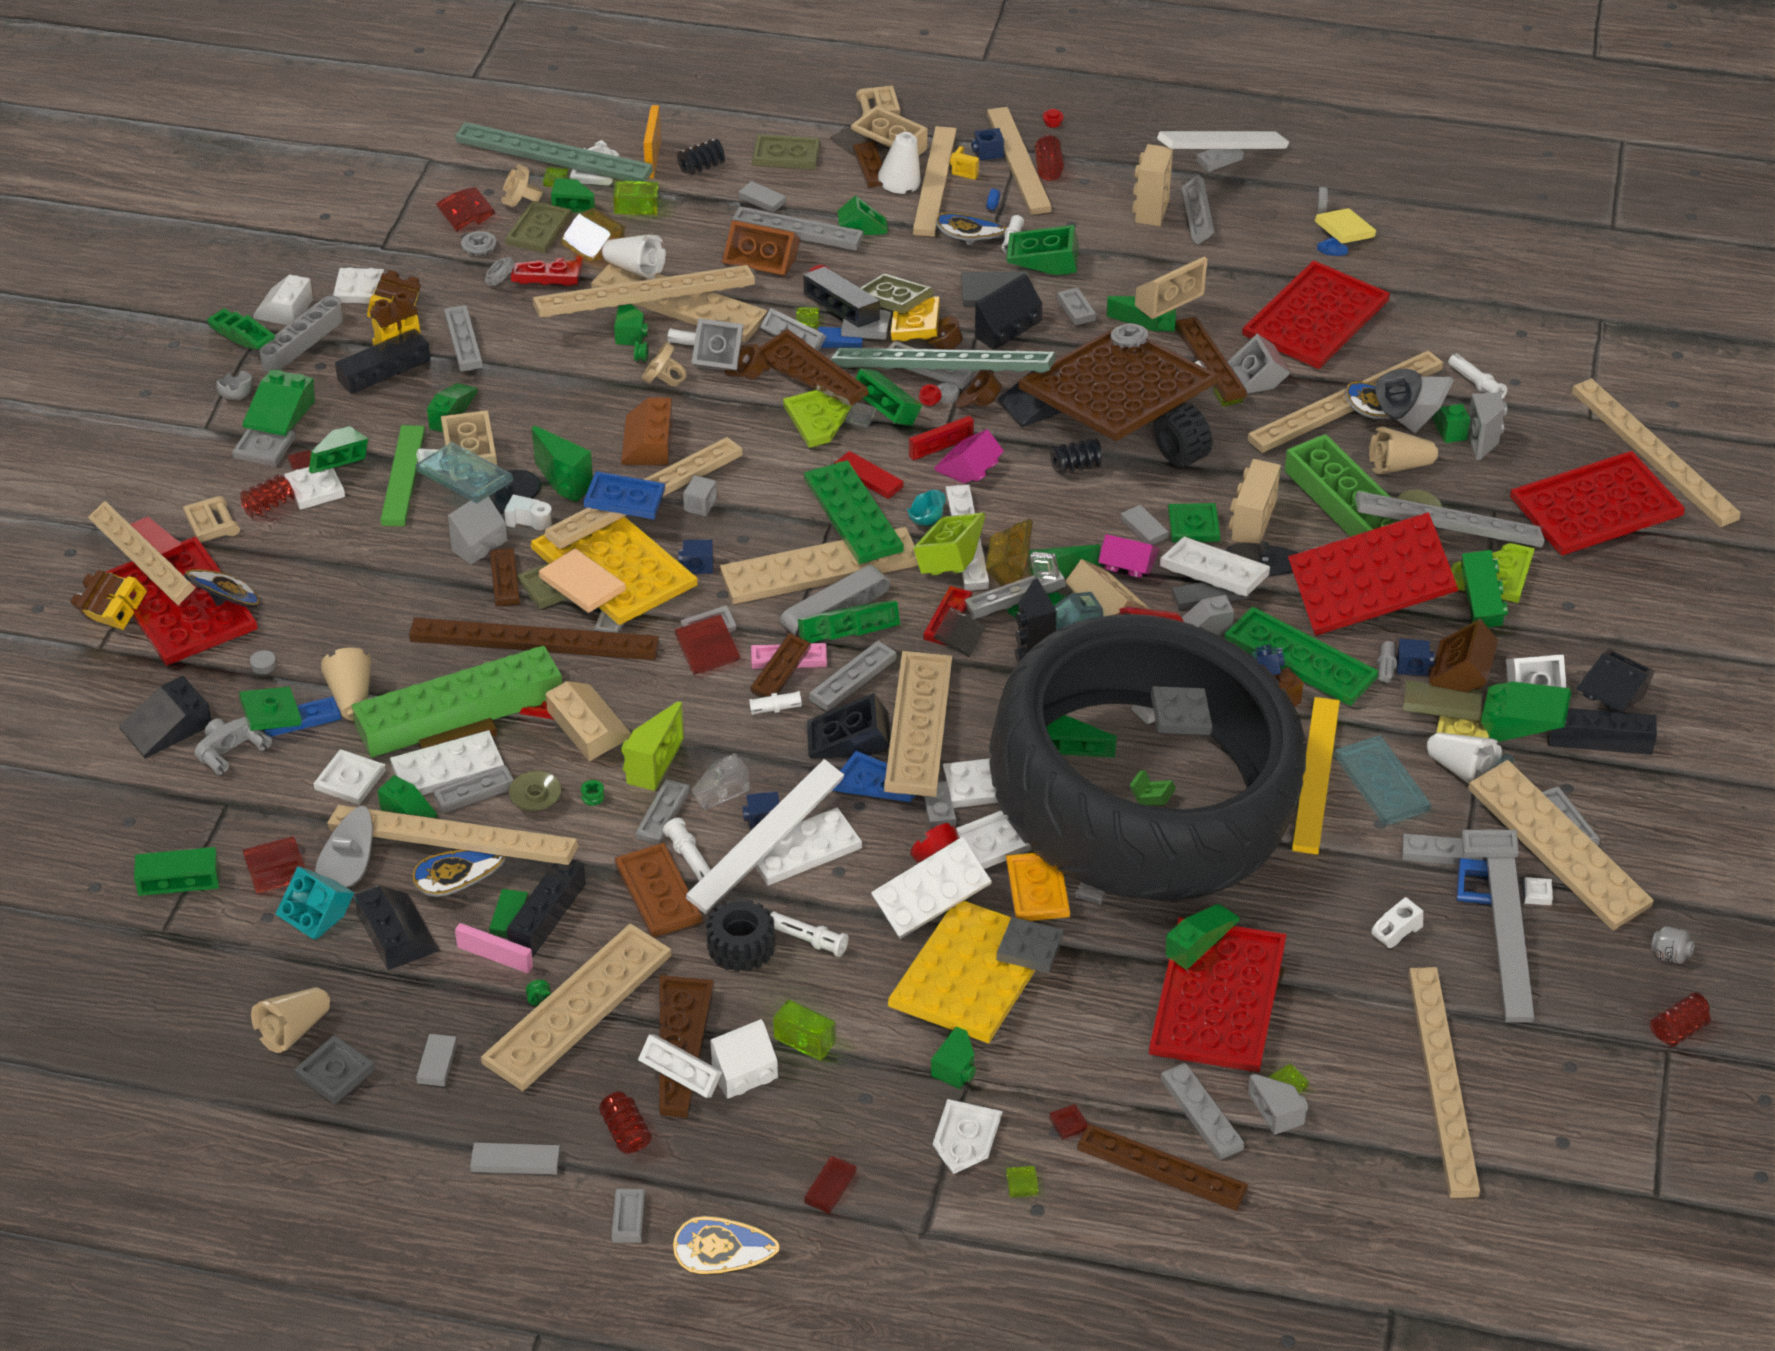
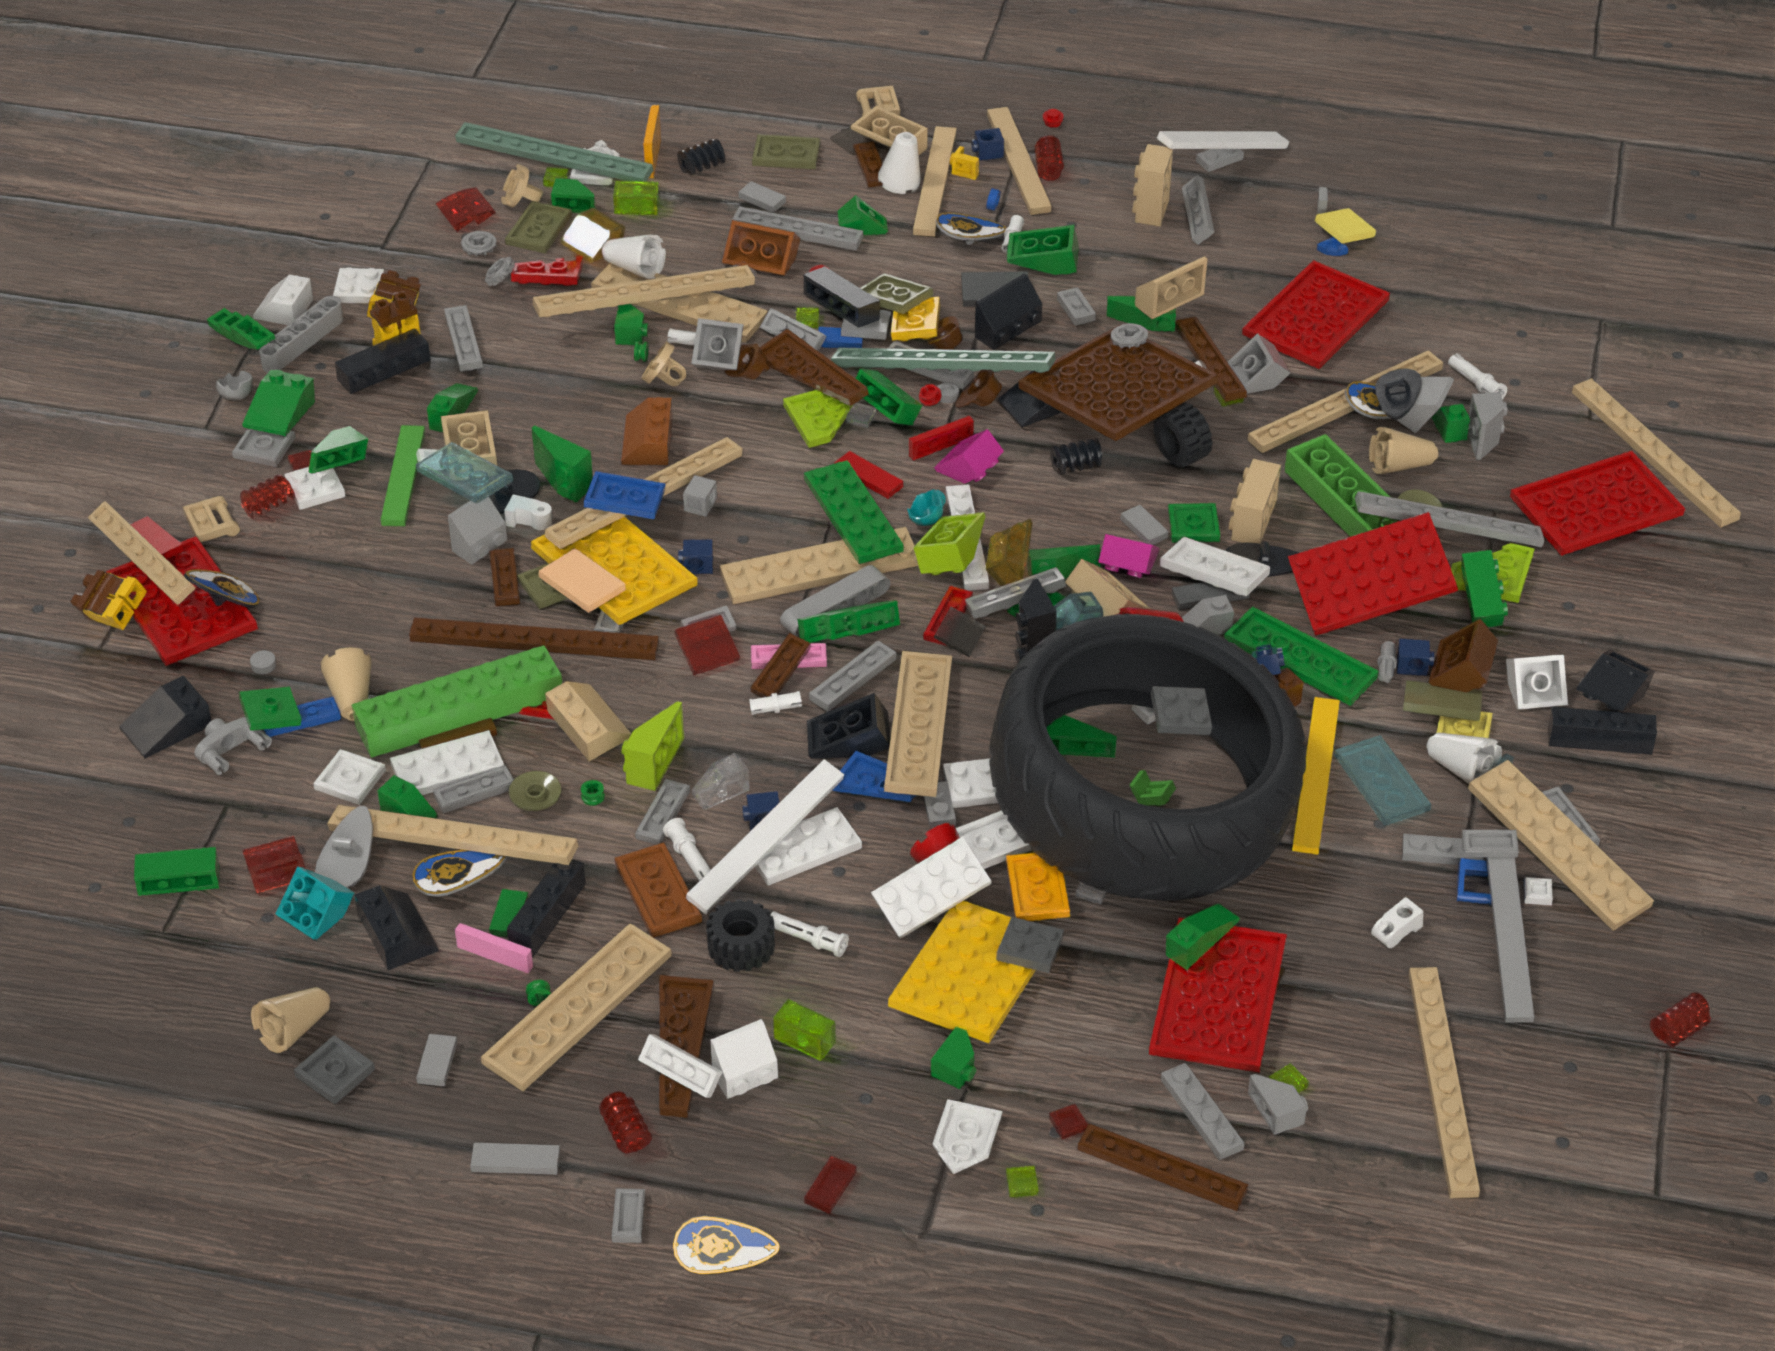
(1044, 565): clear tile -> none
(1524, 709): green slope -> none
(1672, 945): light grey head -> none

